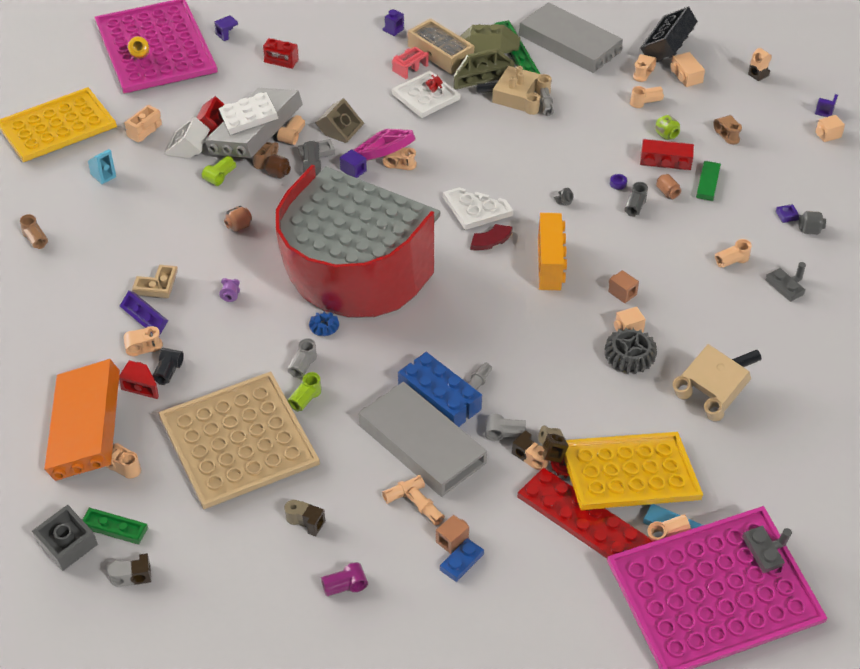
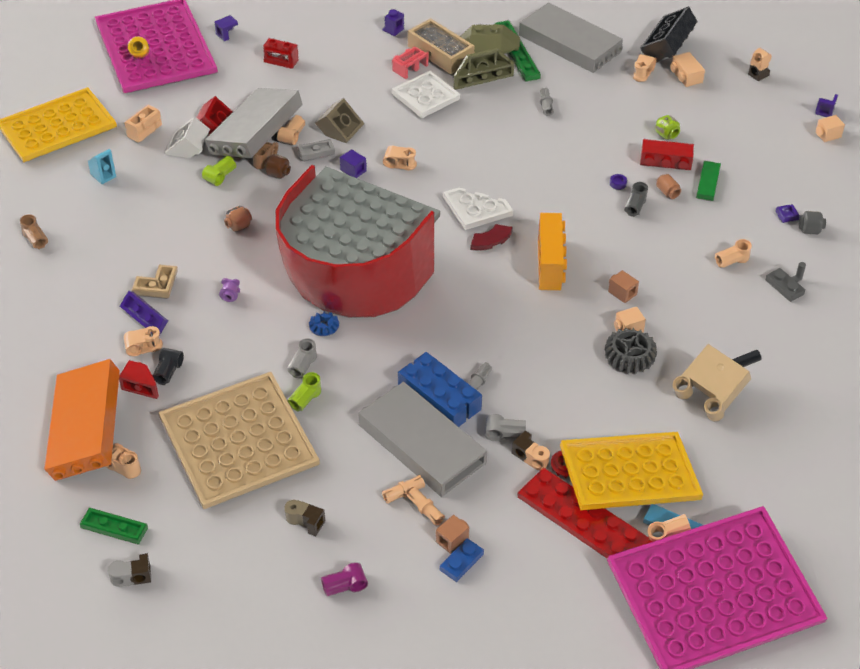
(65, 537): dark grey brick -> none
(248, 113): white plate -> none
(311, 155): dark grey piece -> none
(385, 143): dark pink beam -> none
(434, 83): red plate -> none
(517, 89): tan piece -> none
(553, 443): dark brown leg -> none
(566, 196): dark grey plate -> none
(641, 95): light nougat piece -> none
(728, 129): medium nougat piece -> none
(765, 549): dark grey plate -> none

